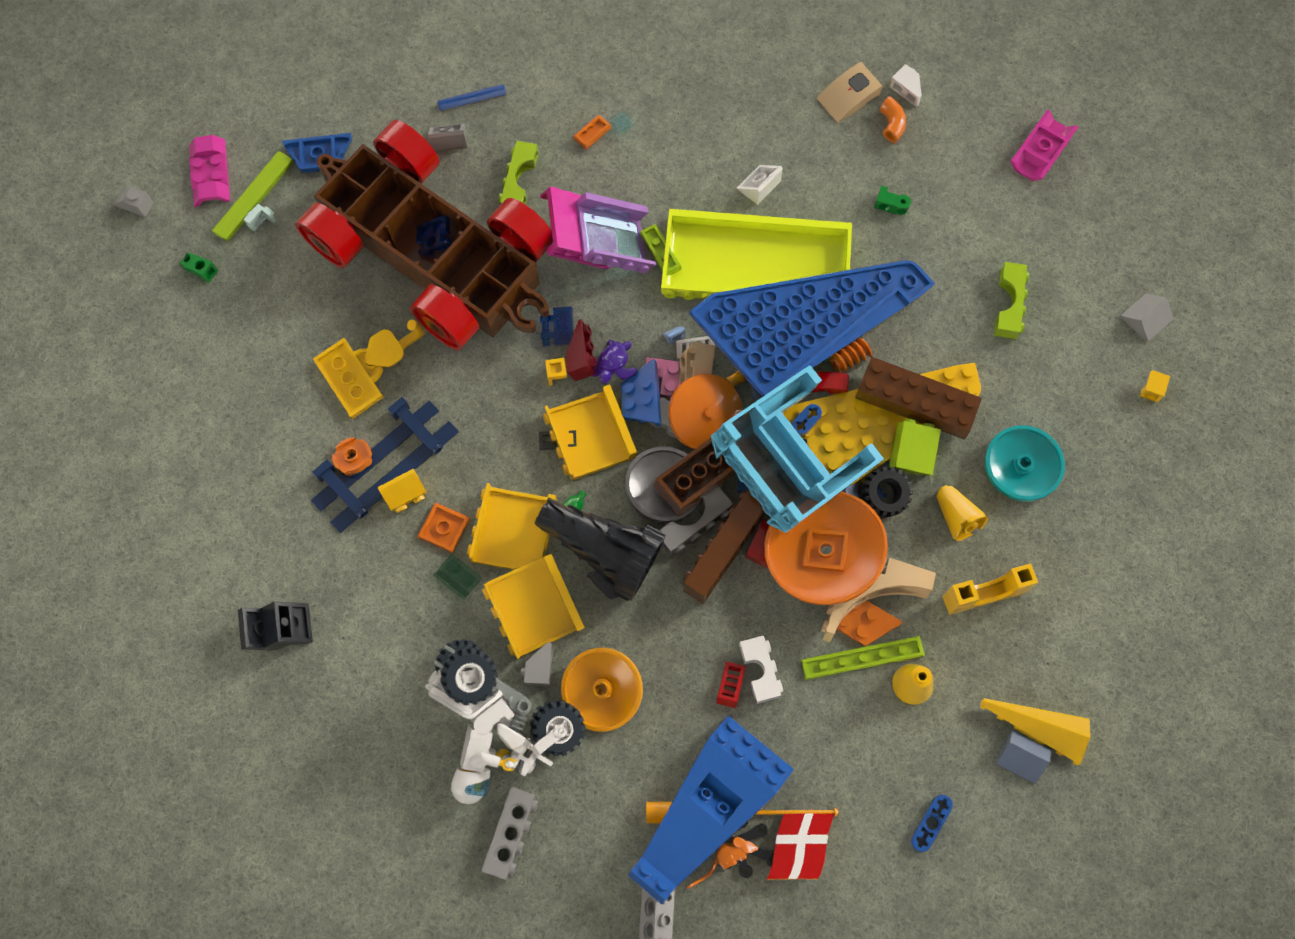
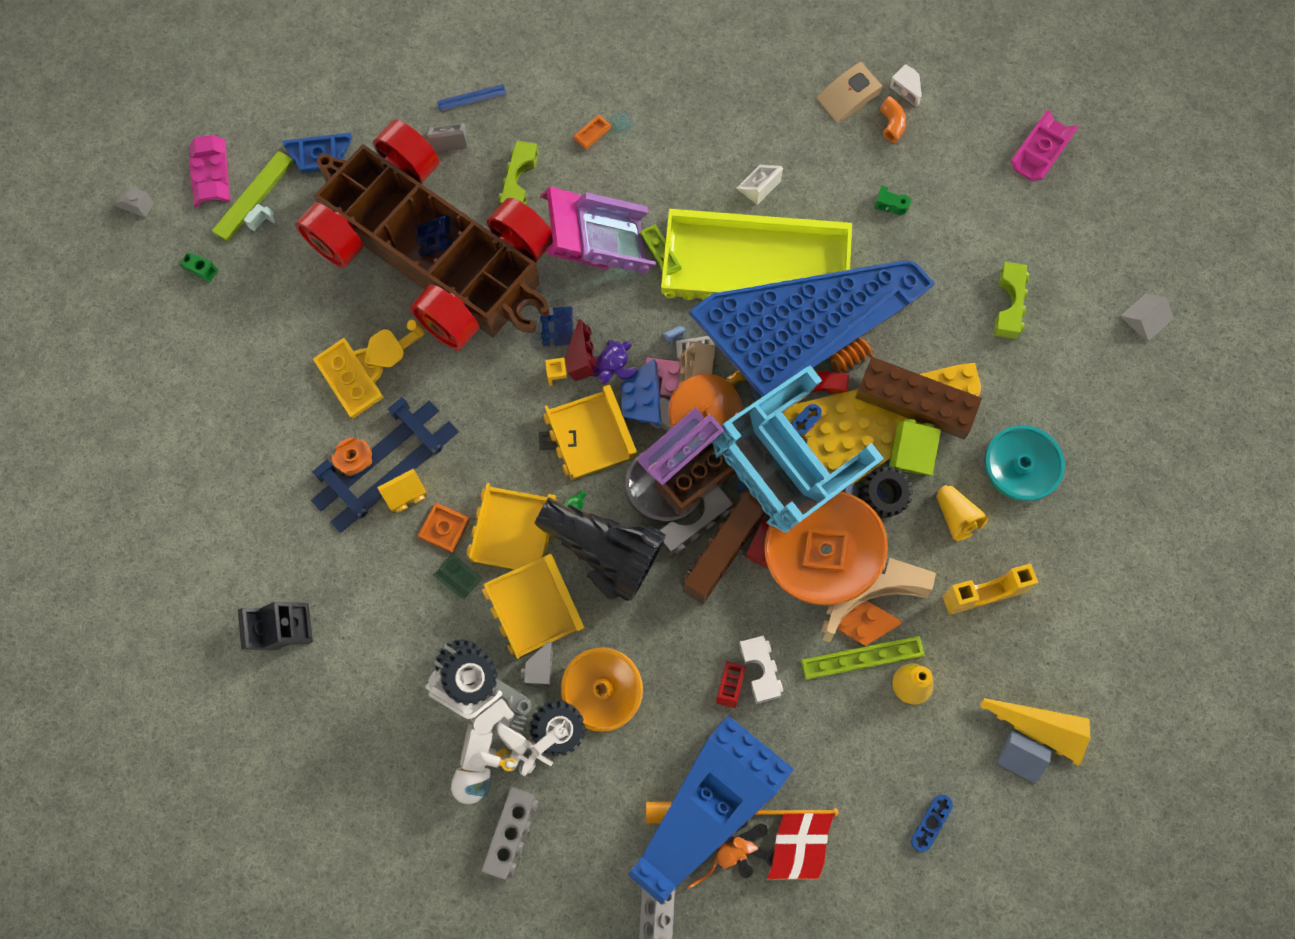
(679, 445): none -> medium lavender panel
(1155, 386): yellow panel -> none

